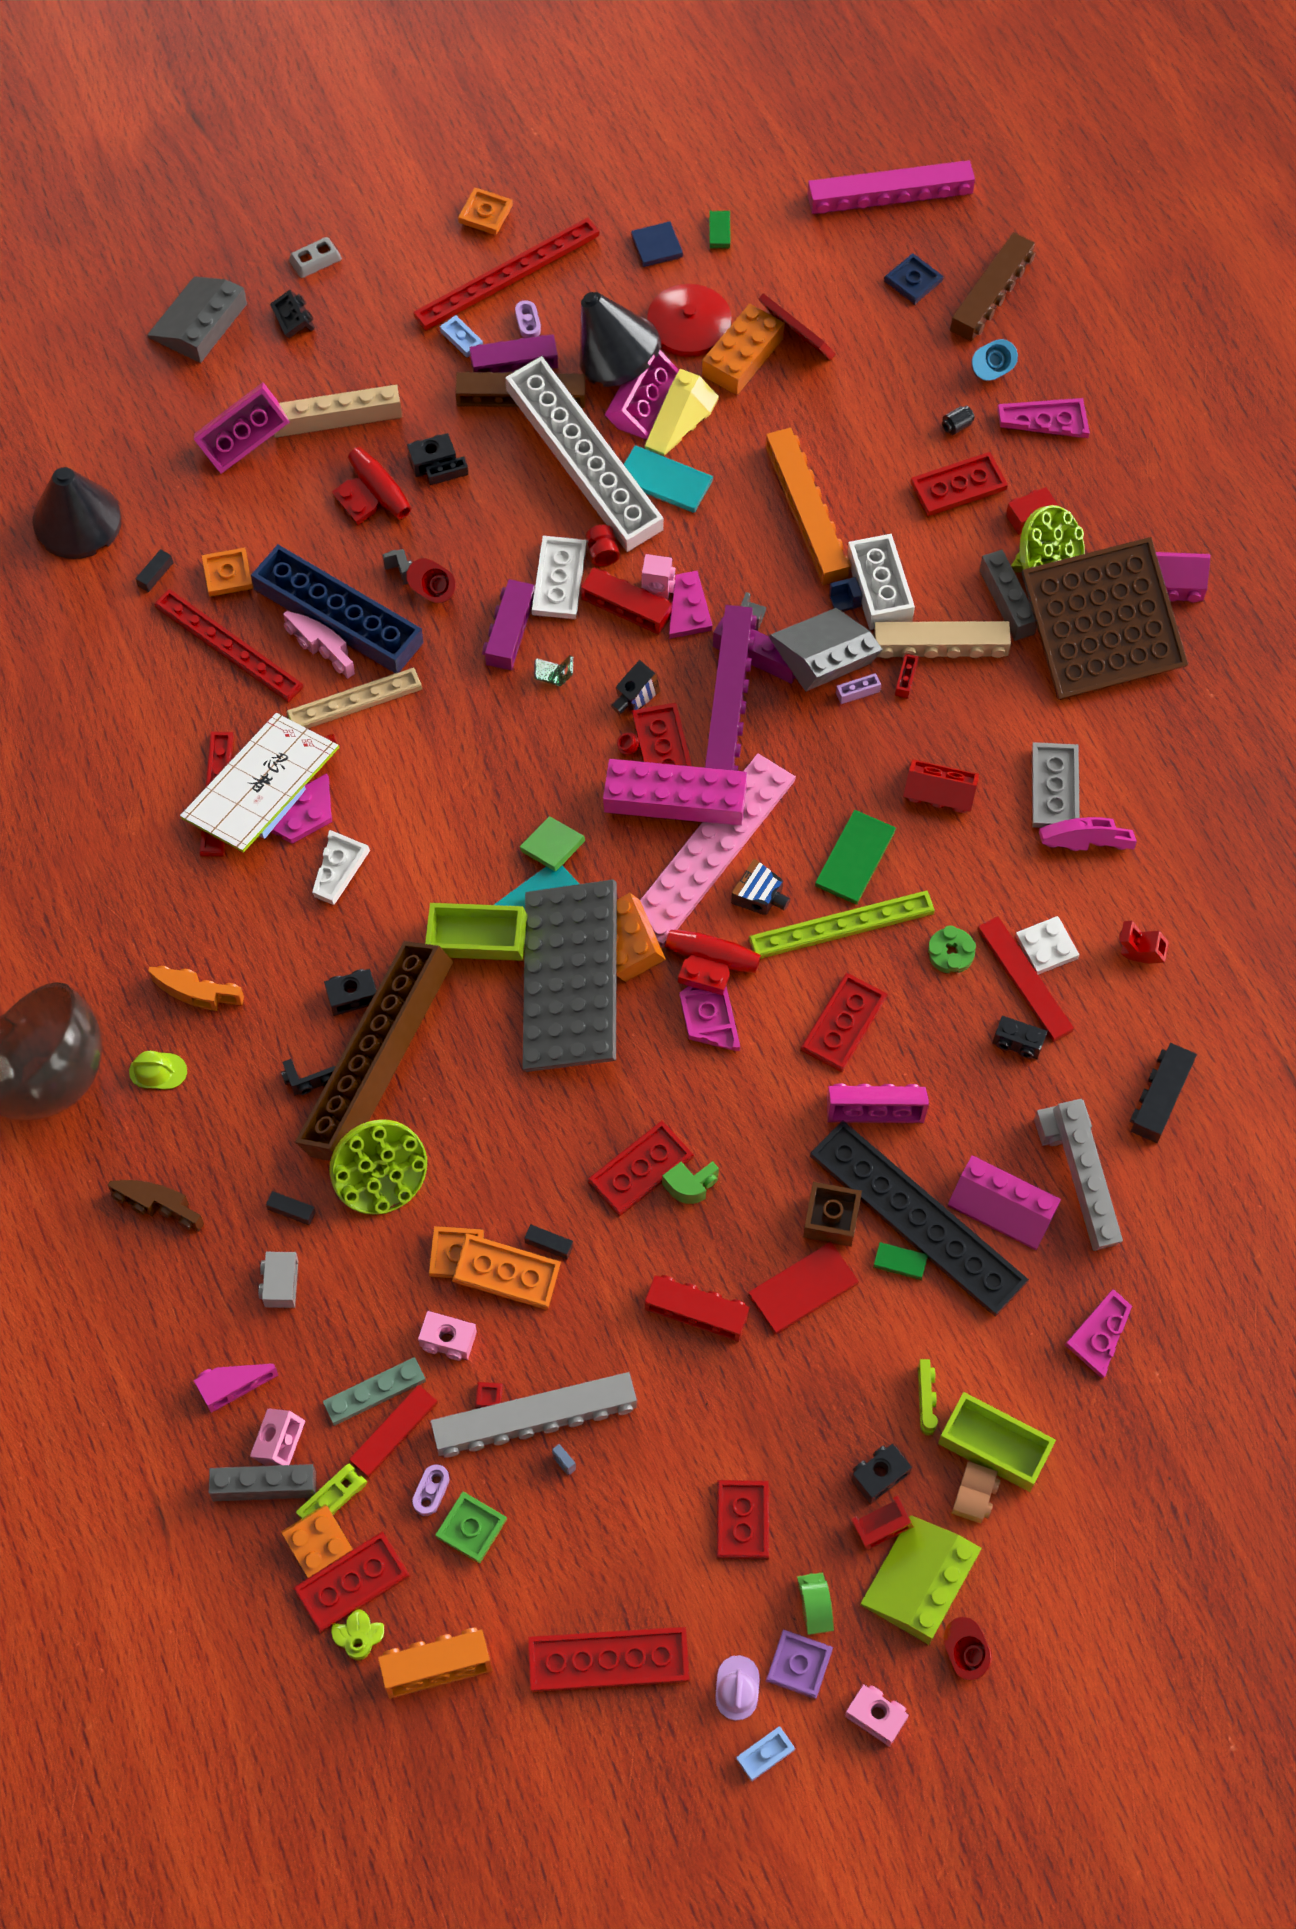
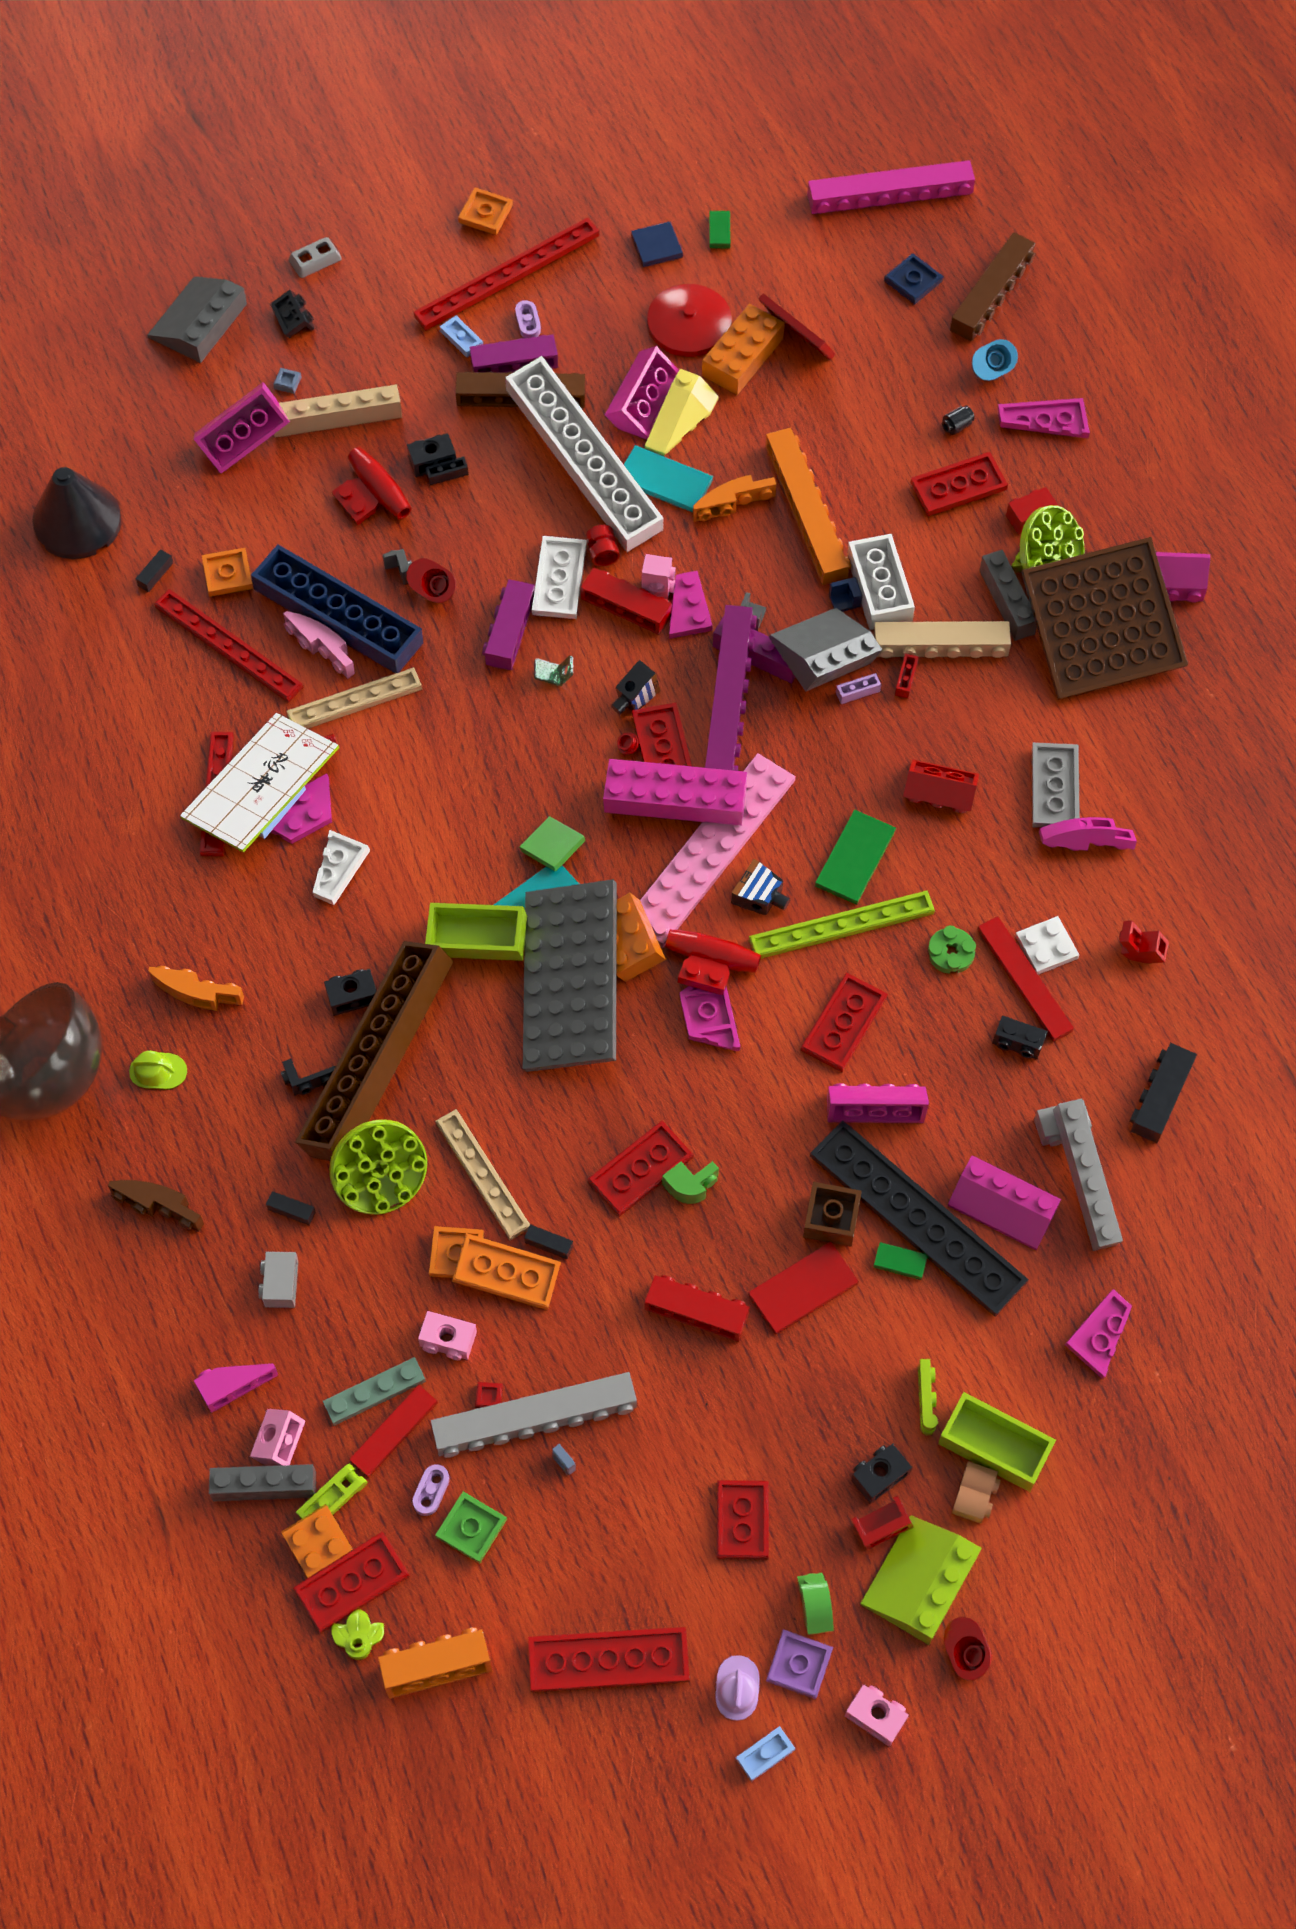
(287, 380): none -> sand blue tile
(483, 1174): none -> tan tile
(614, 341): black cone -> none
(724, 498): none -> orange slope

